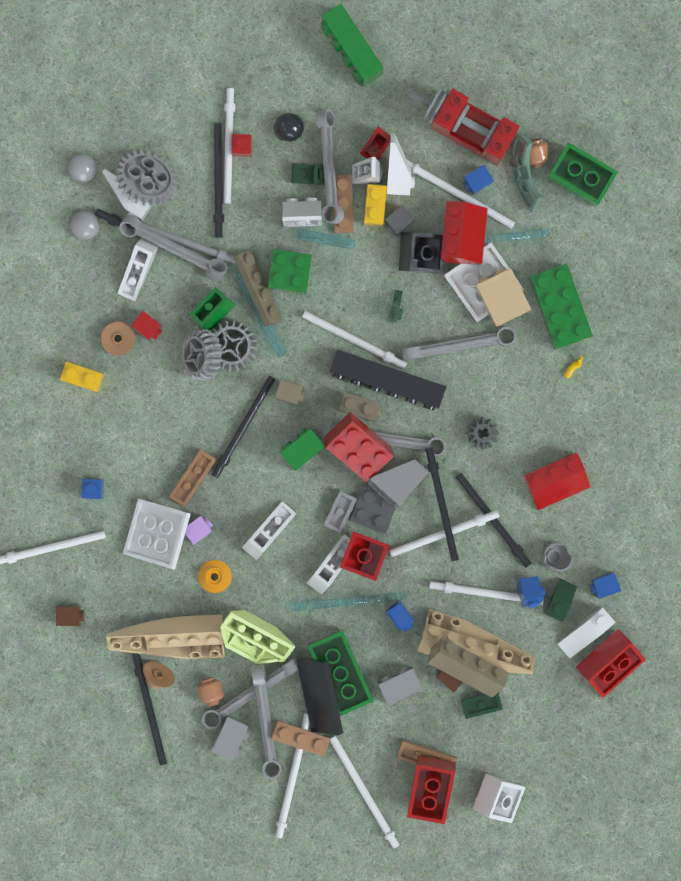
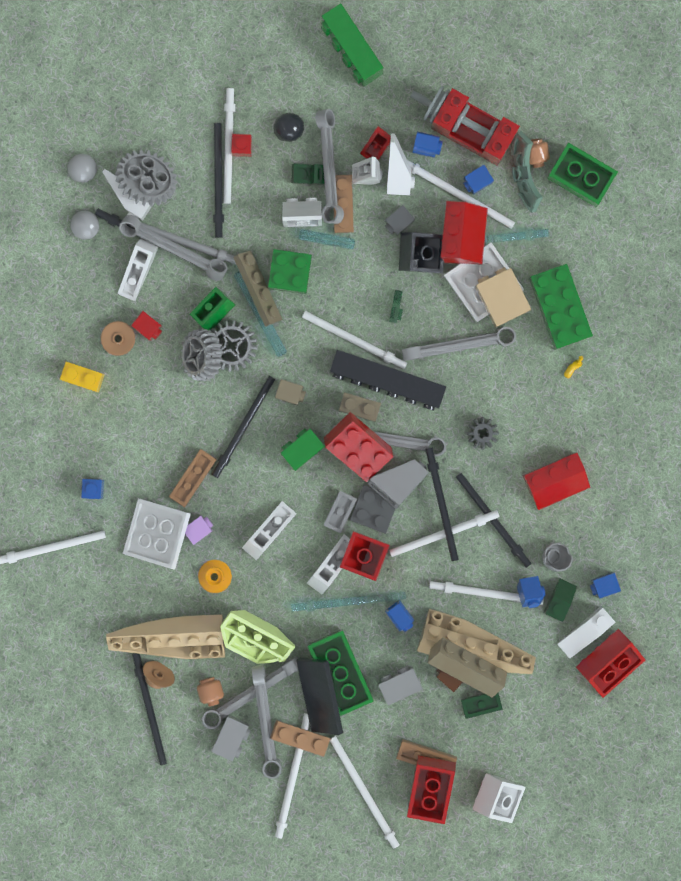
(69, 615): reddish brown brick -> none
(375, 205): yellow brick -> none
(427, 144): none -> blue brick

